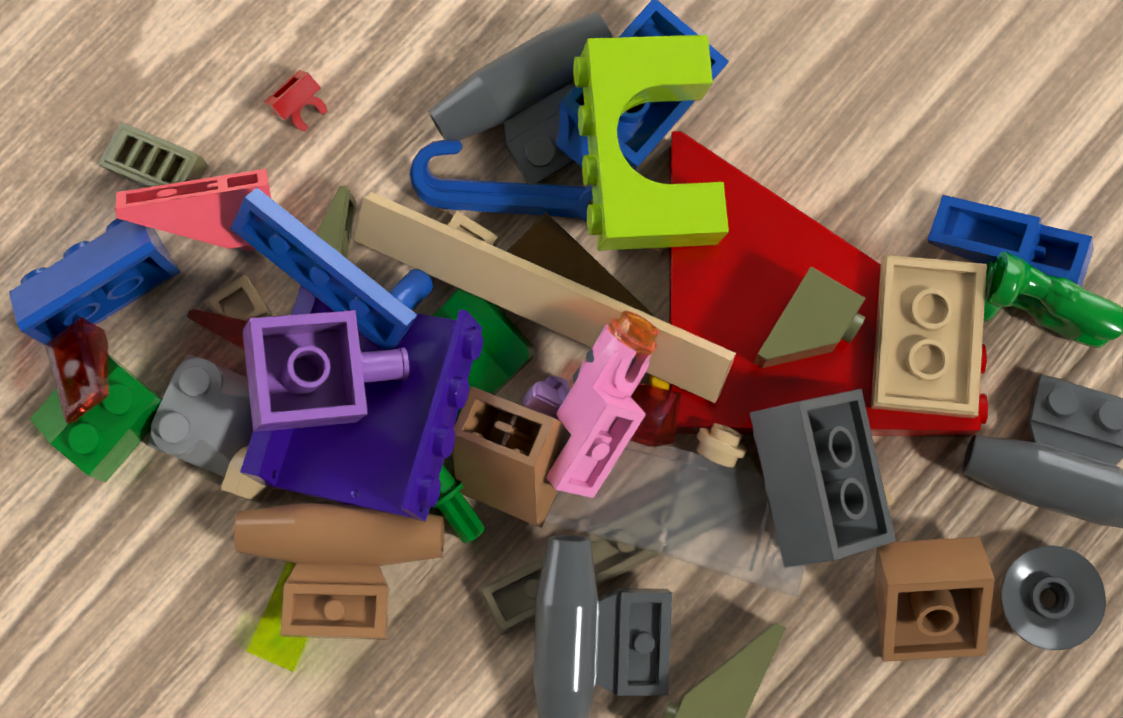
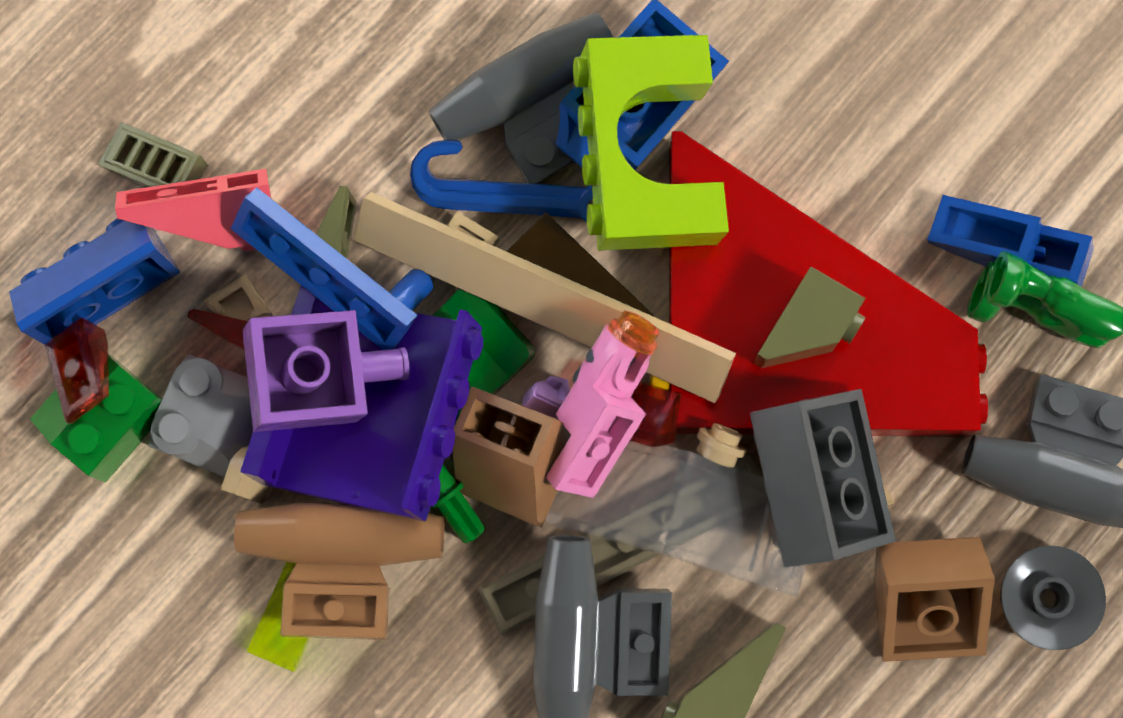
(293, 96): red tile -> none
(929, 336): tan tile -> none

